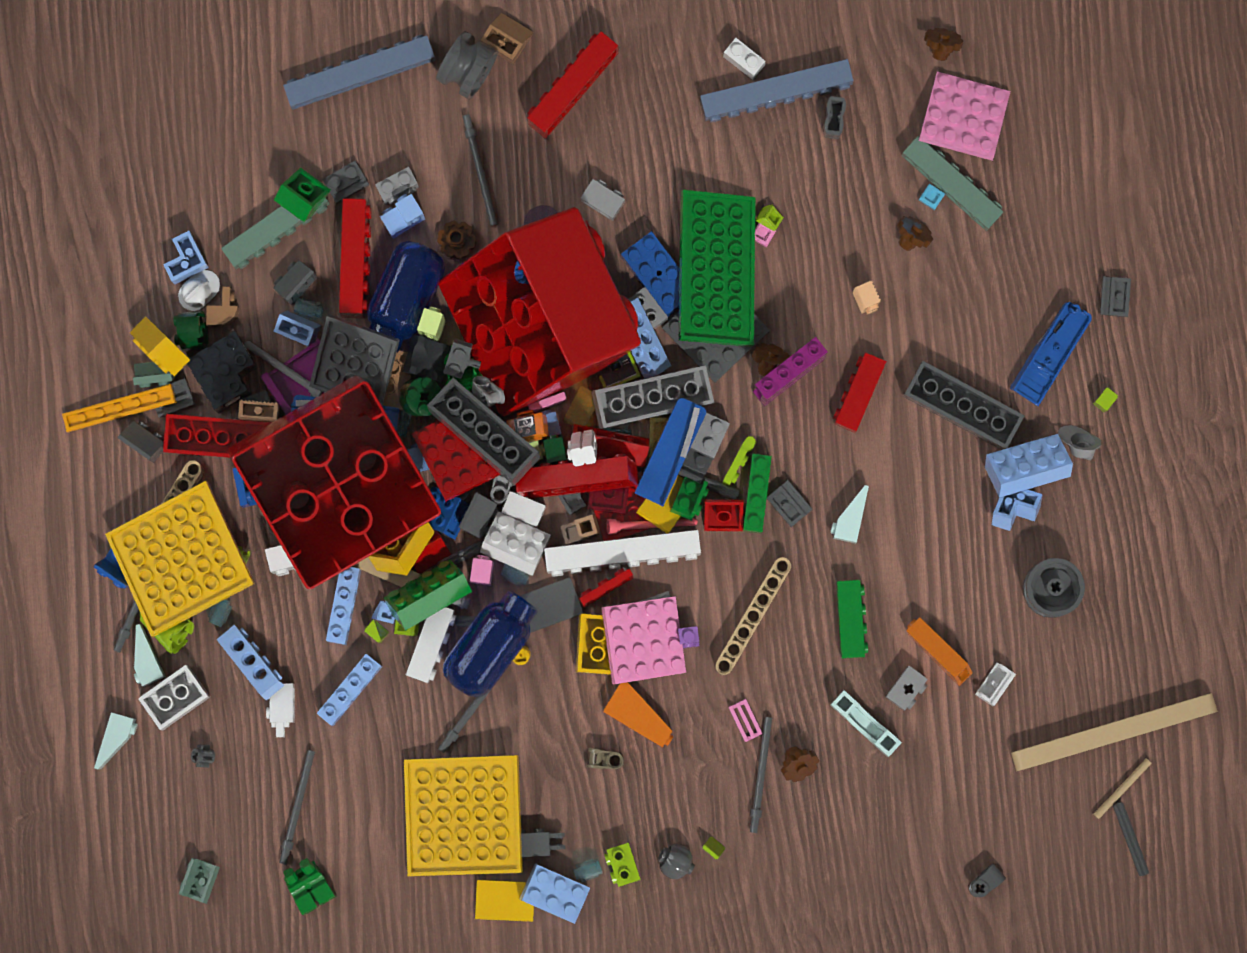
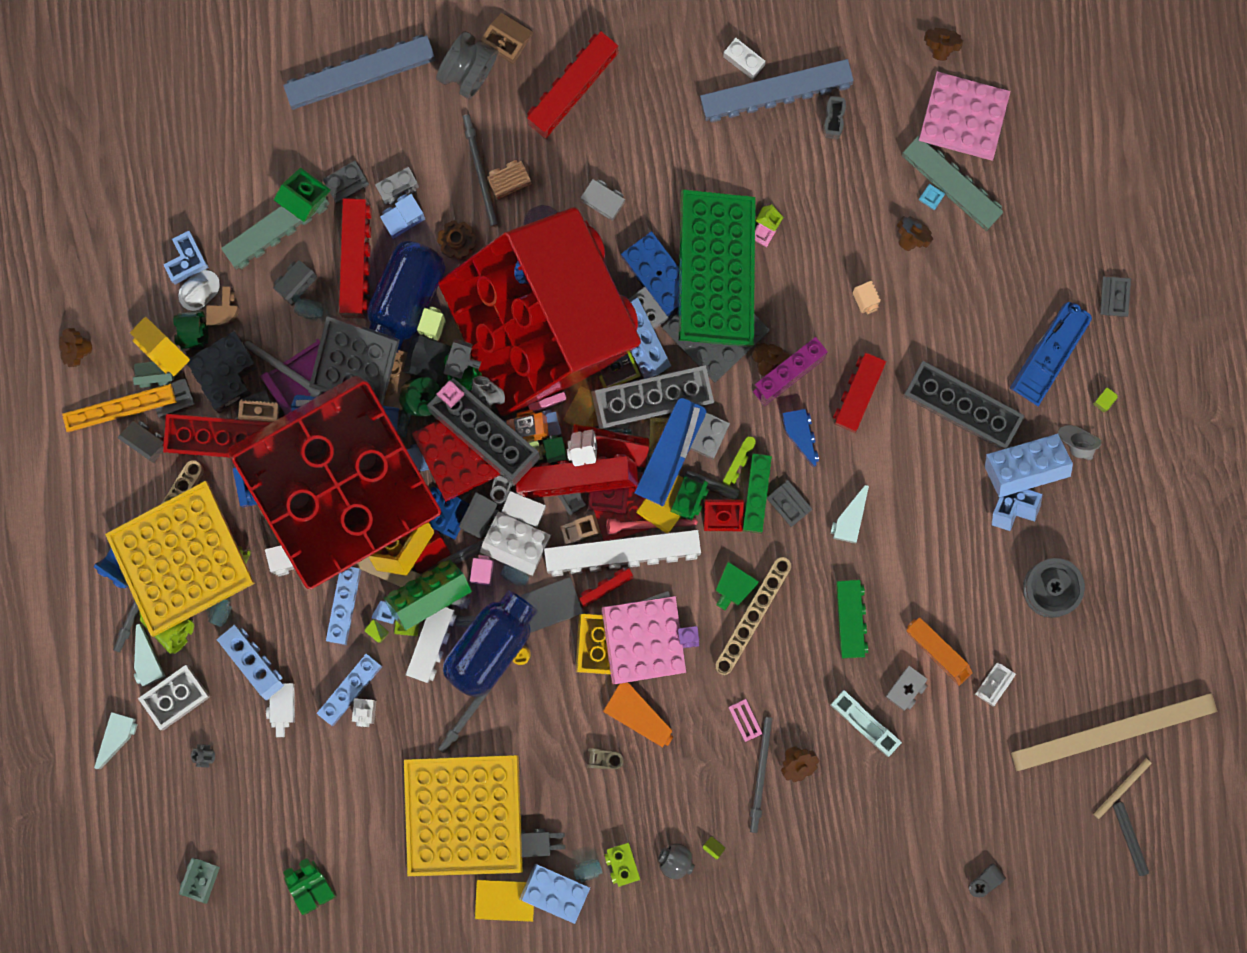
(73, 347): none -> reddish brown plant
(287, 844): dark grey bar -> none
(297, 328): light blue brick -> none
(364, 712): none -> white hinge
(450, 394): none -> bright pink tile
(509, 179): none -> light nougat brick
(695, 466): dark grey plate -> none
(734, 586): none -> green torso
(797, 429): none -> blue slope

